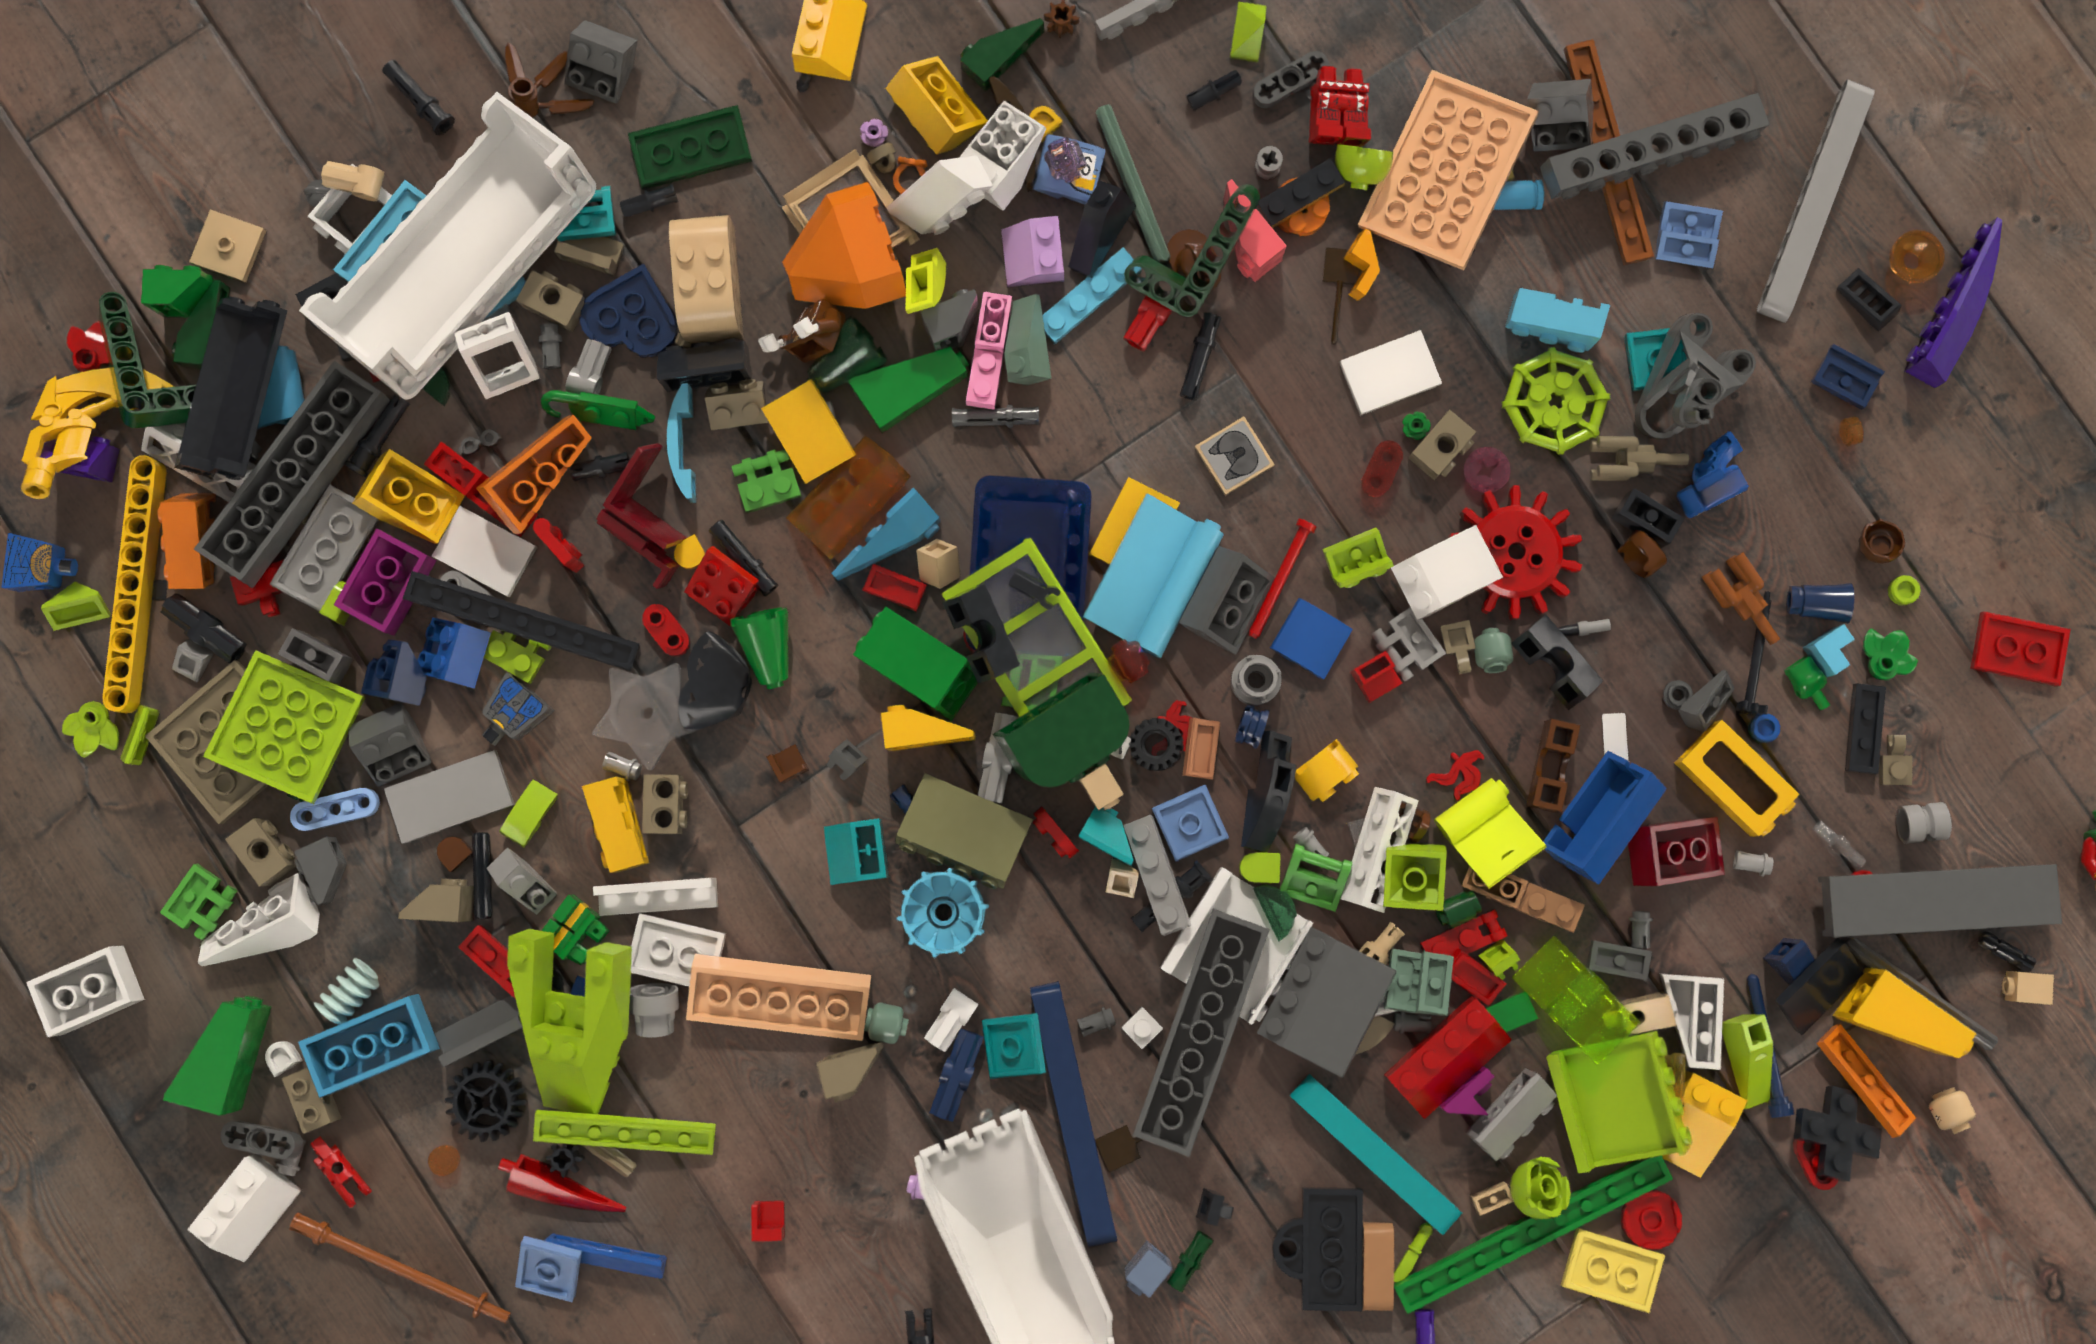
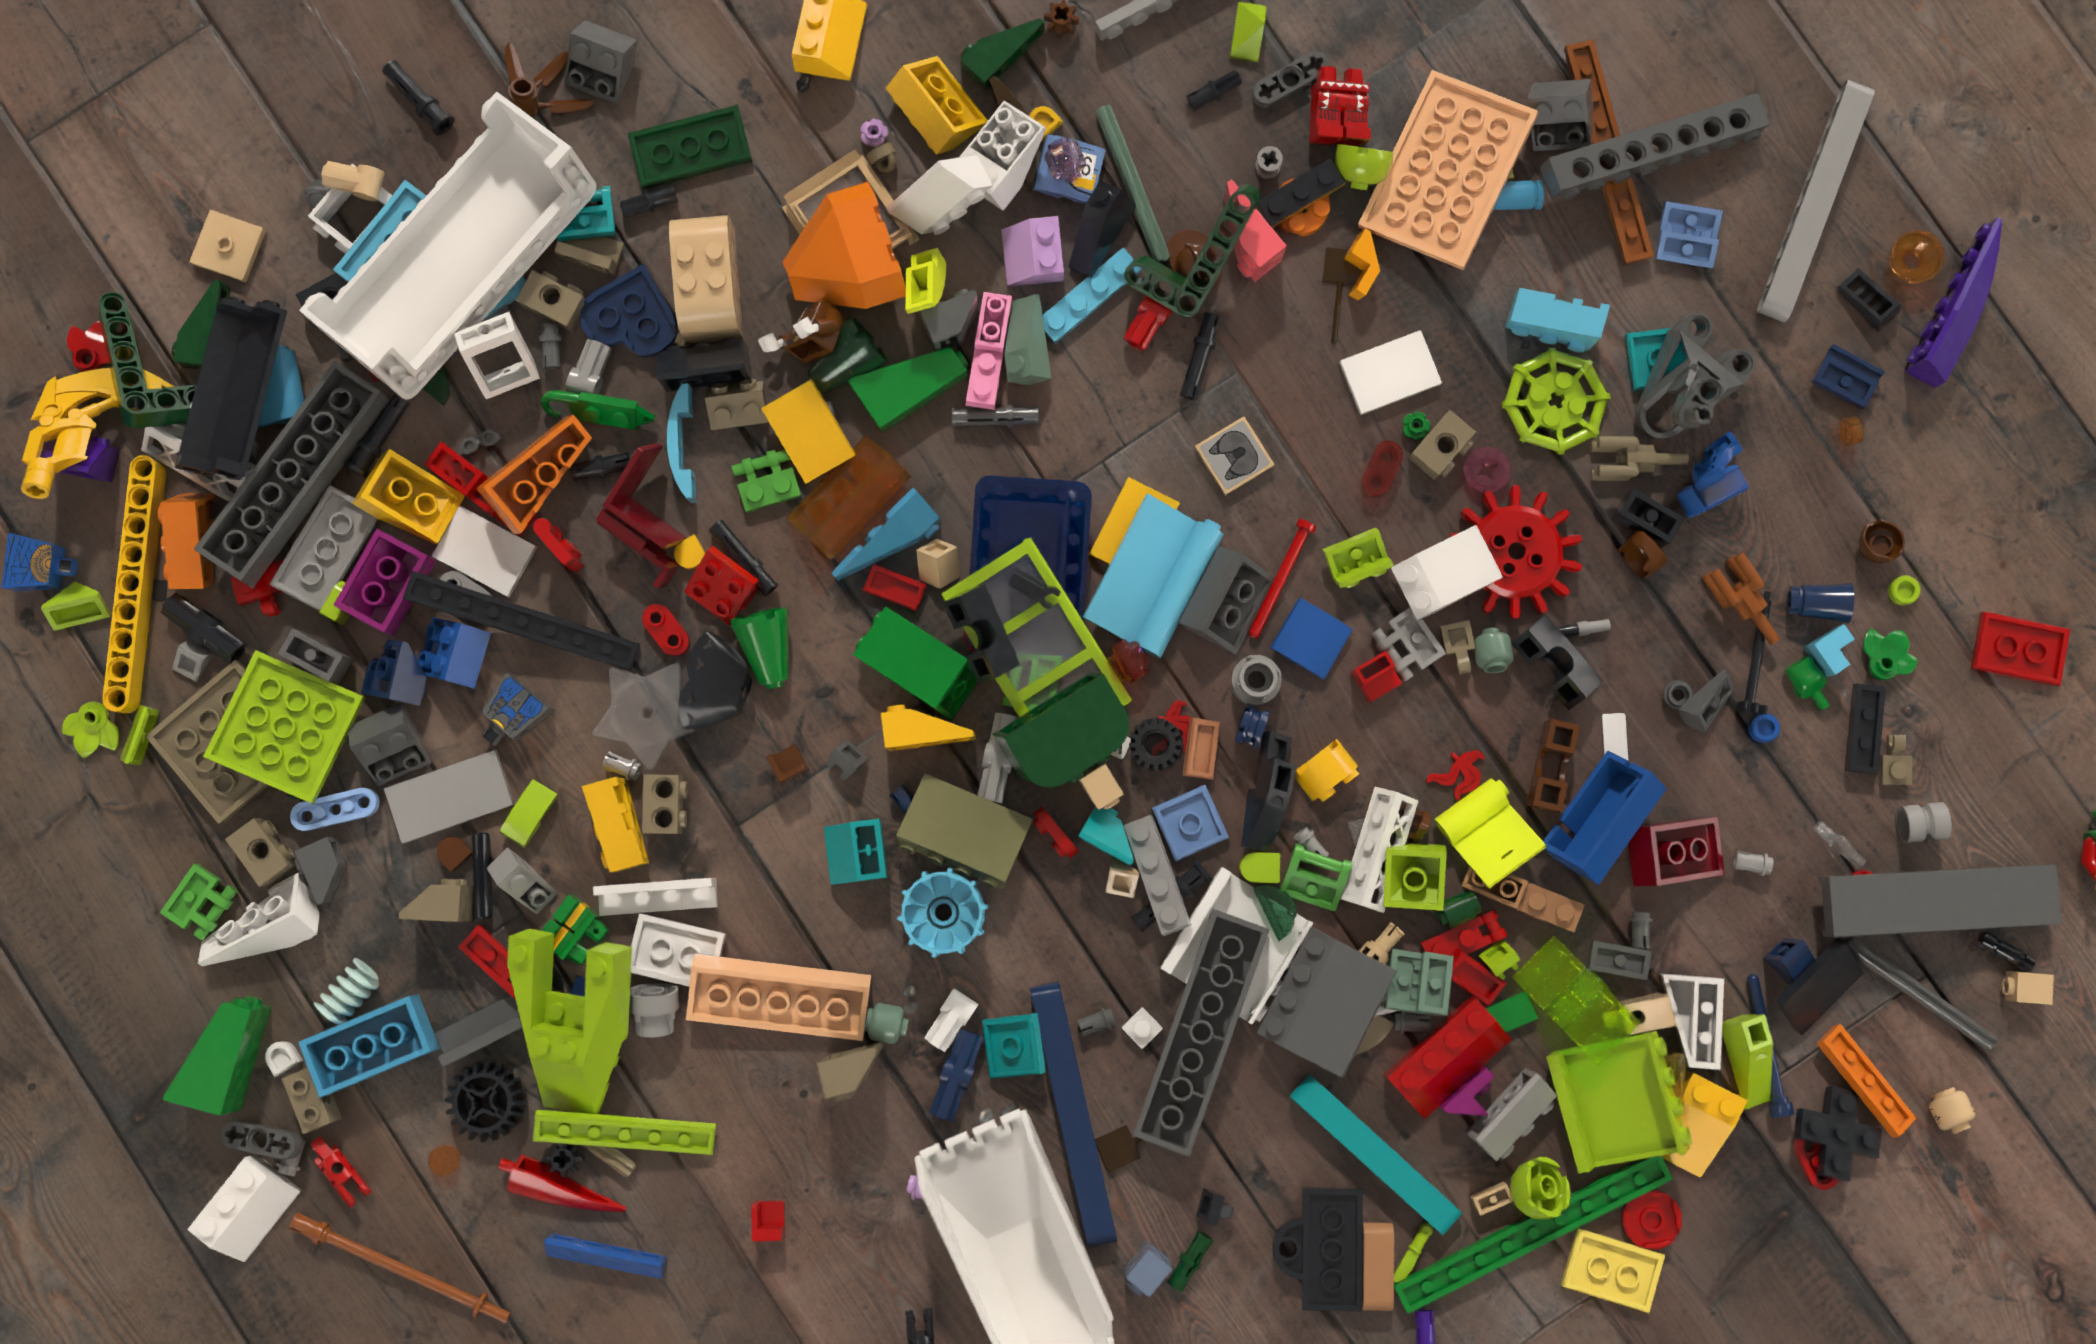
(85, 991): white brick -> none
(174, 291): green slope -> none
(514, 657): lime plate -> none
(548, 1269): medium blue tile -> none
(903, 164): orange piece -> none
(1693, 766): yellow piece -> none
(1899, 1012): yellow slope -> none

